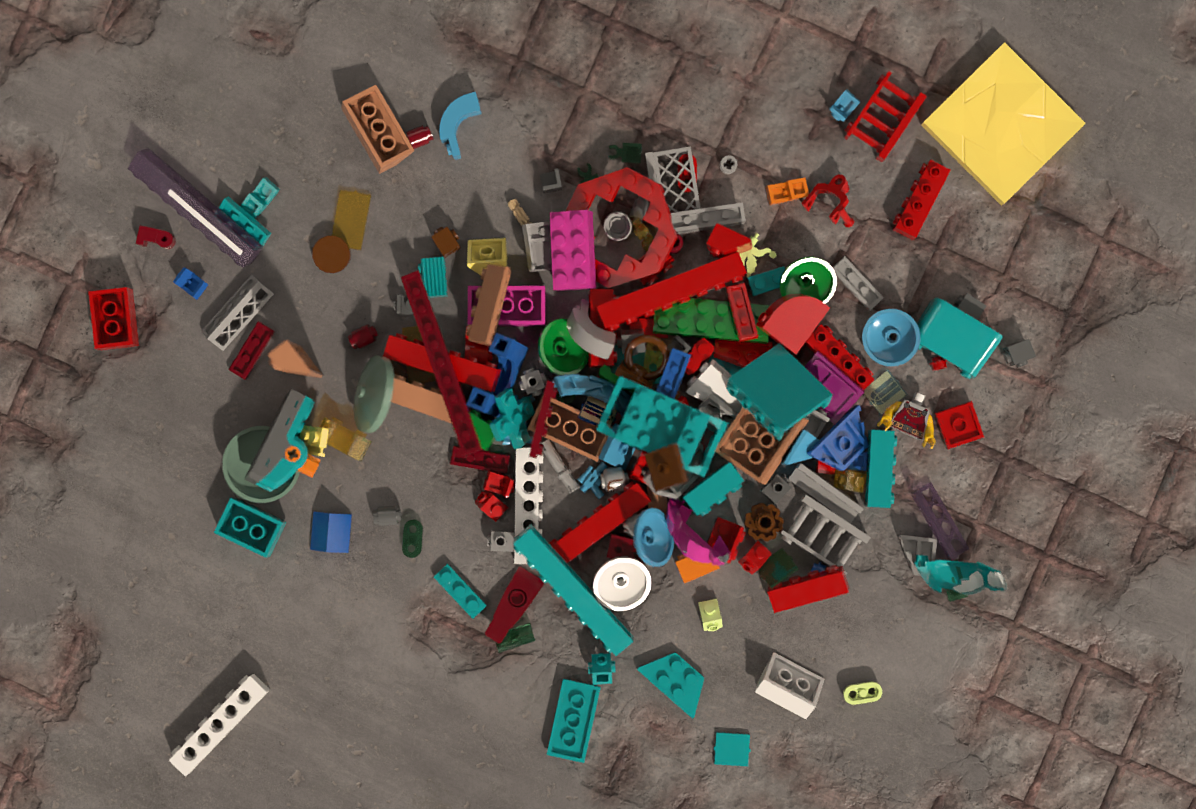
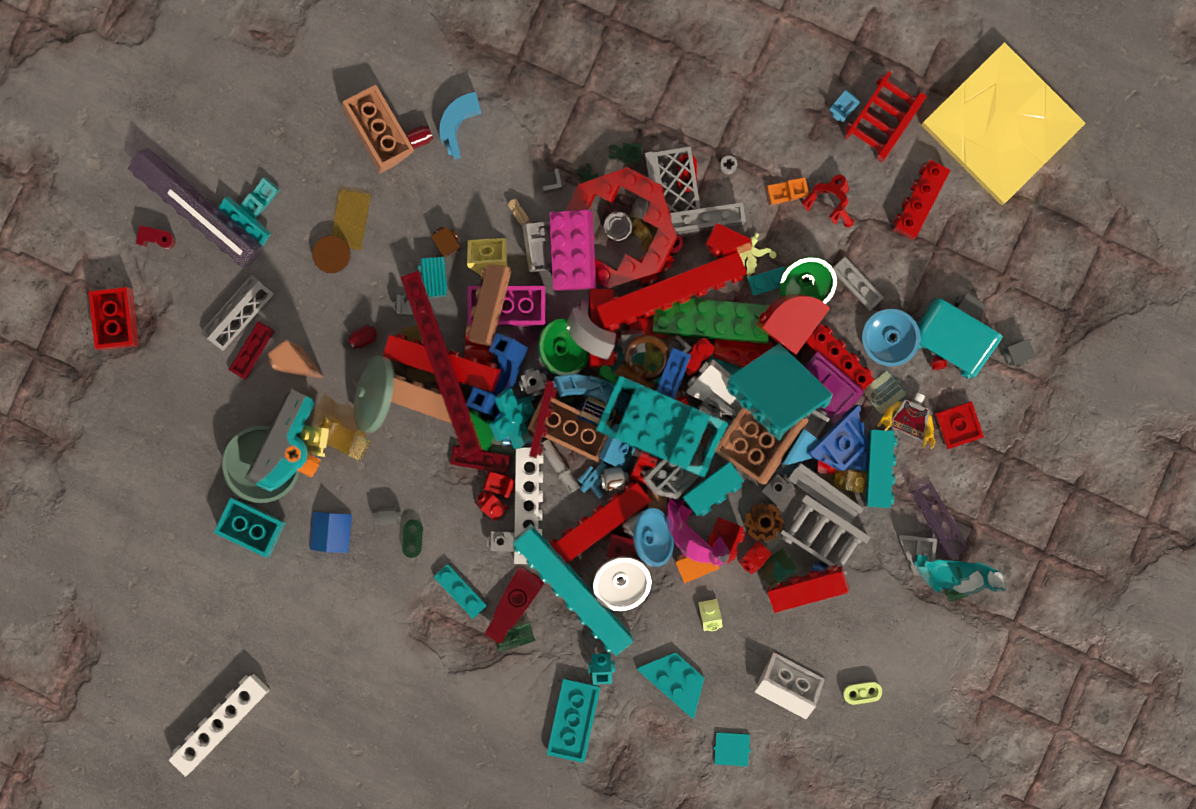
(190, 283): blue bracket -> none
(666, 467): reddish brown plate -> none
(742, 312): red tile -> none

